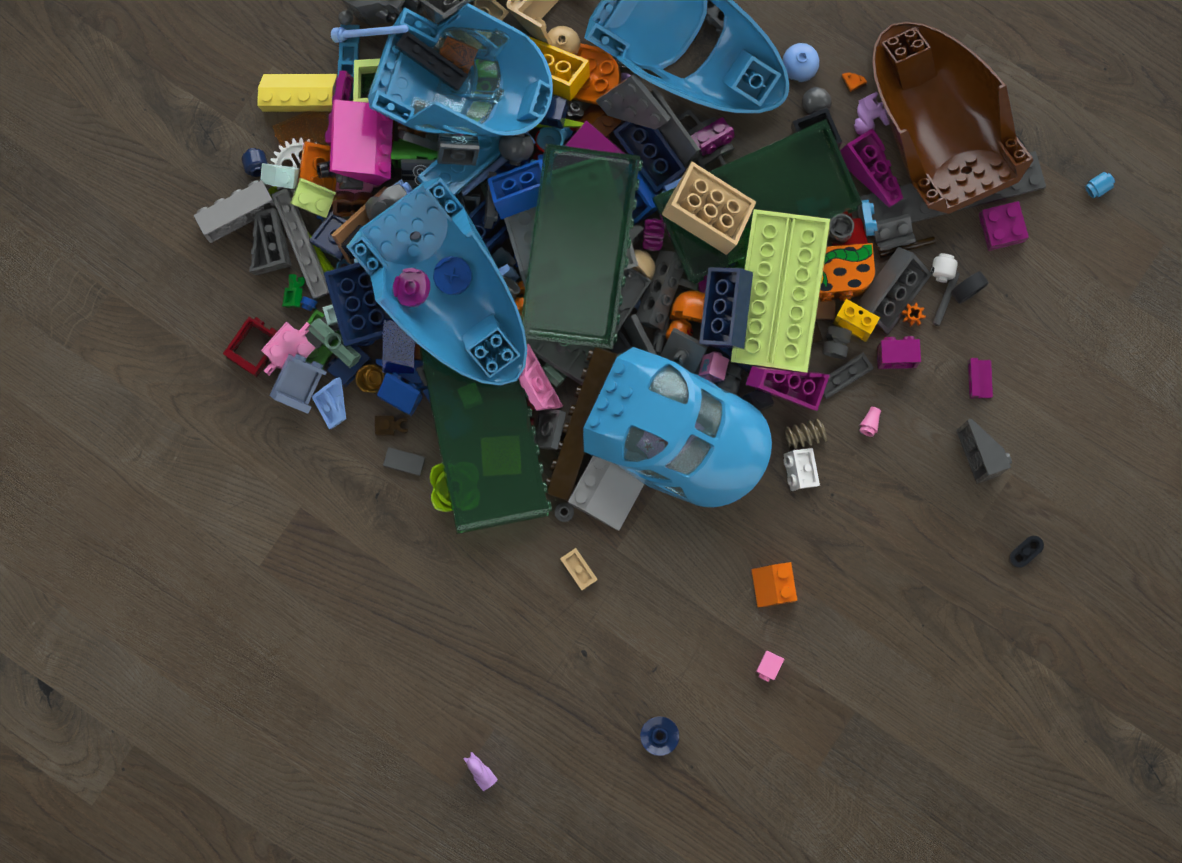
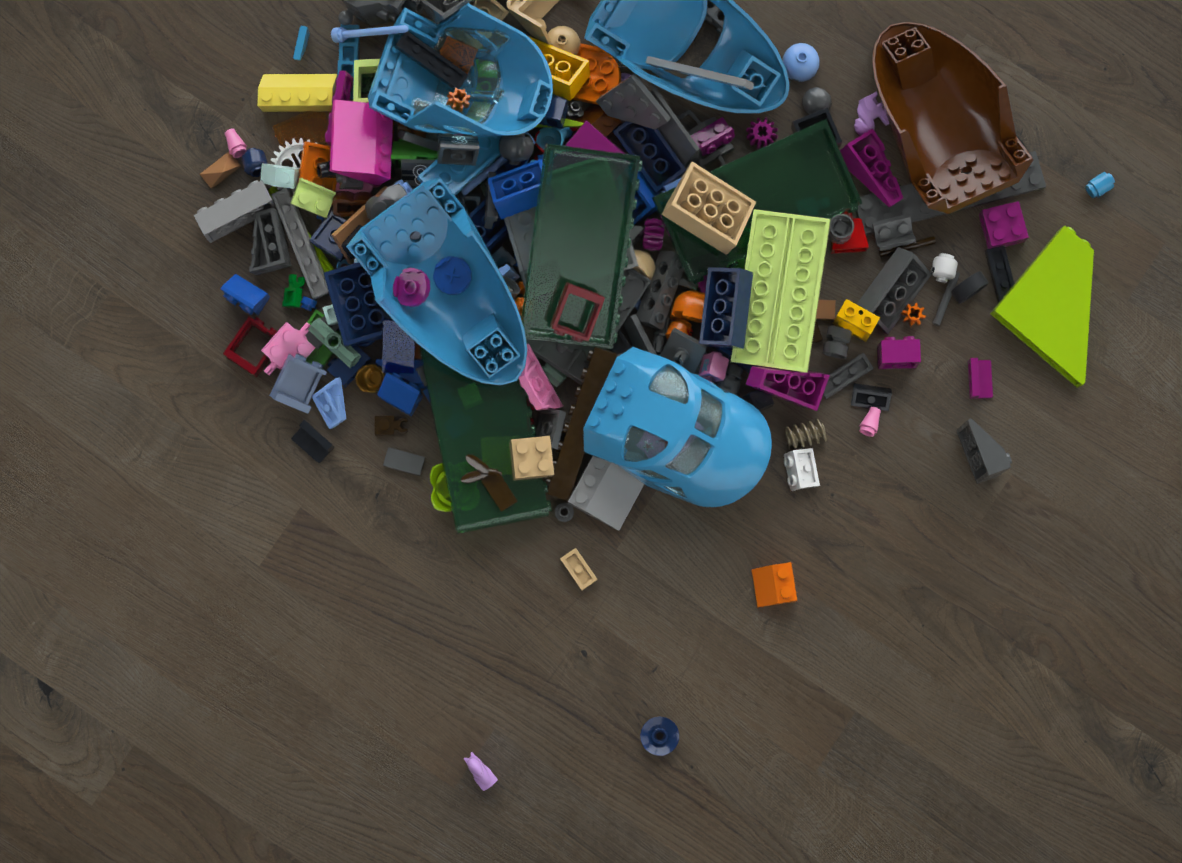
(220, 170): none -> medium nougat slope
(235, 143): none -> bright pink cone
(246, 294): none -> blue slope
(301, 43): none -> dark azure tile
(312, 442): none -> black panel
(458, 99): none -> orange gear
(482, 470): none -> dark brown piece
(499, 492): none -> dark brown tile
(531, 458): none -> tan brick
(583, 293): none -> dark red window
(700, 73): none -> light grey tile
(761, 126): none -> magenta gear
(769, 666): bright pink brick -> none
(847, 271): orange brick -> none
(853, 81): orange tile -> none
(867, 211): dark azure plate -> none
(871, 396): none -> black slope
(999, 271): none -> black plate
(1026, 552): black plate -> none
(1052, 304): none -> lime slope

